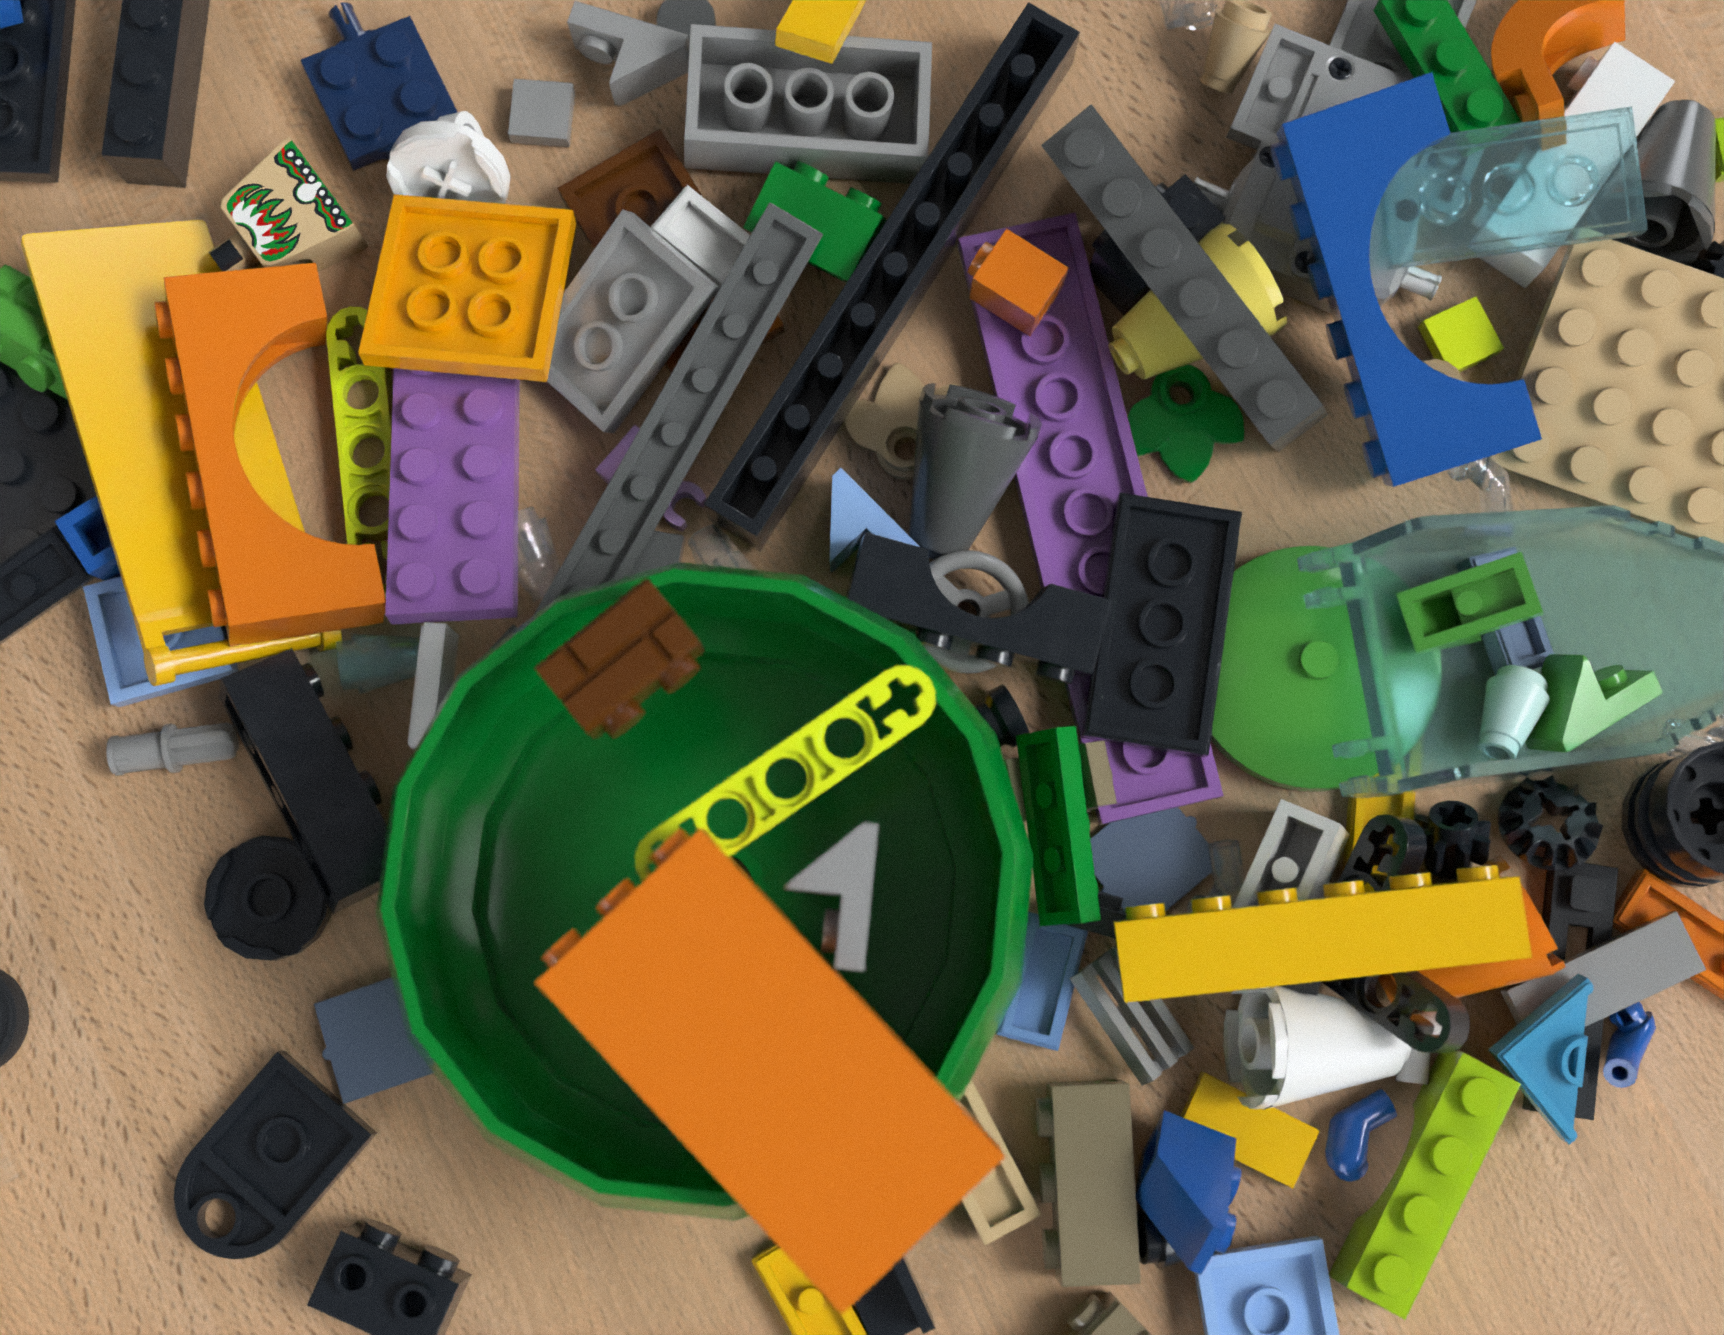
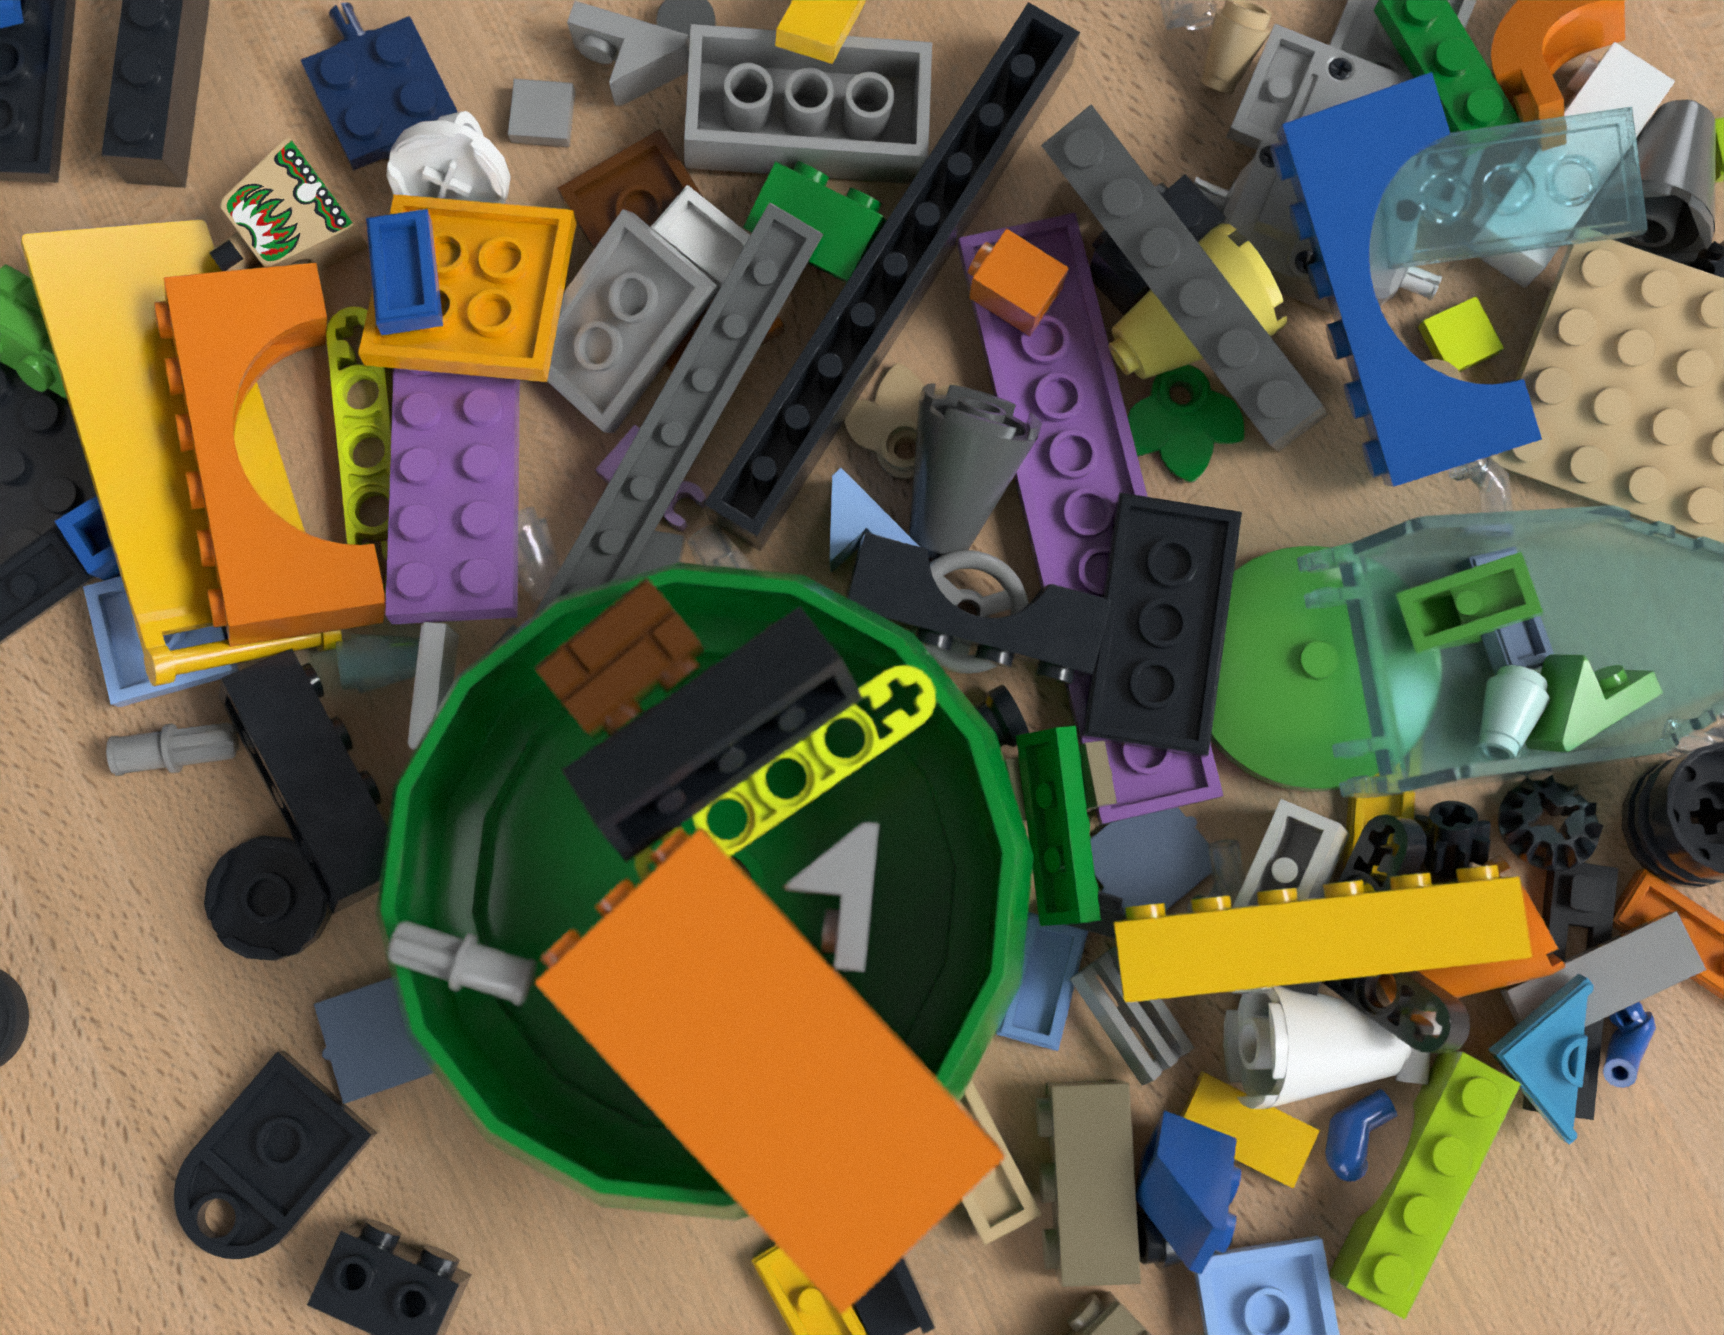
(404, 272): none -> blue tile
(462, 962): none -> light grey axle
(712, 734): none -> black brick

